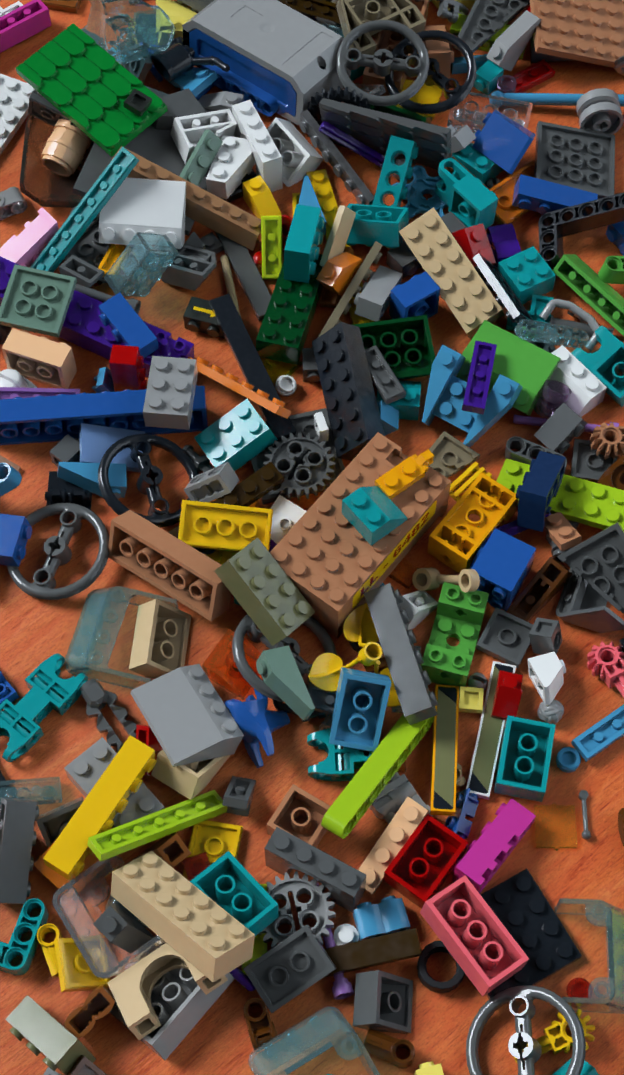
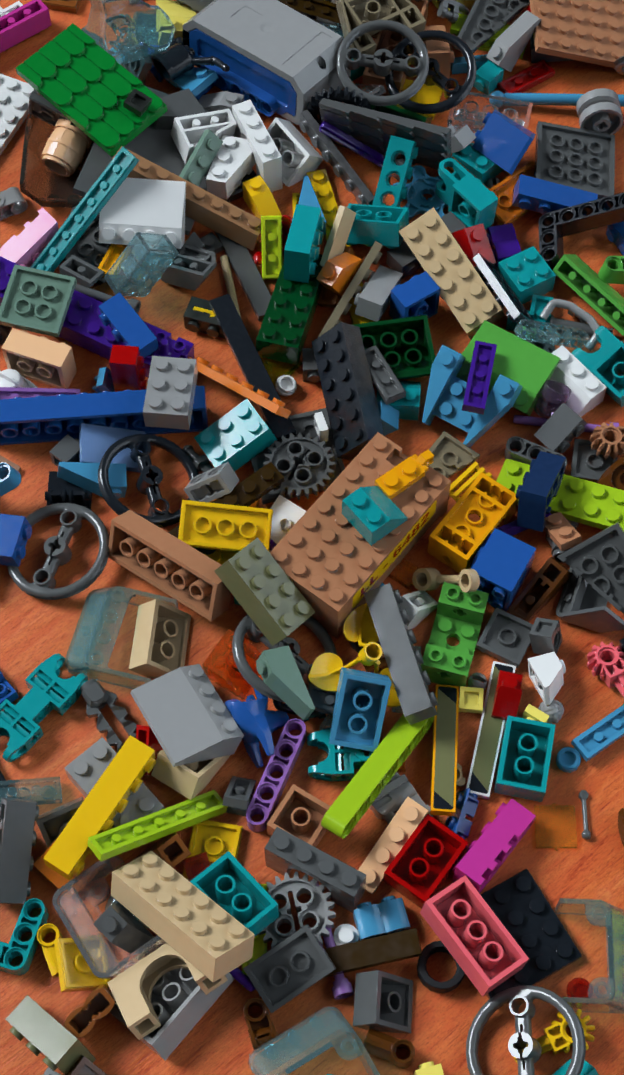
(272, 785): none -> medium lavender beam
(506, 84): clear purple tile -> none
(535, 714): none -> light yellow plate

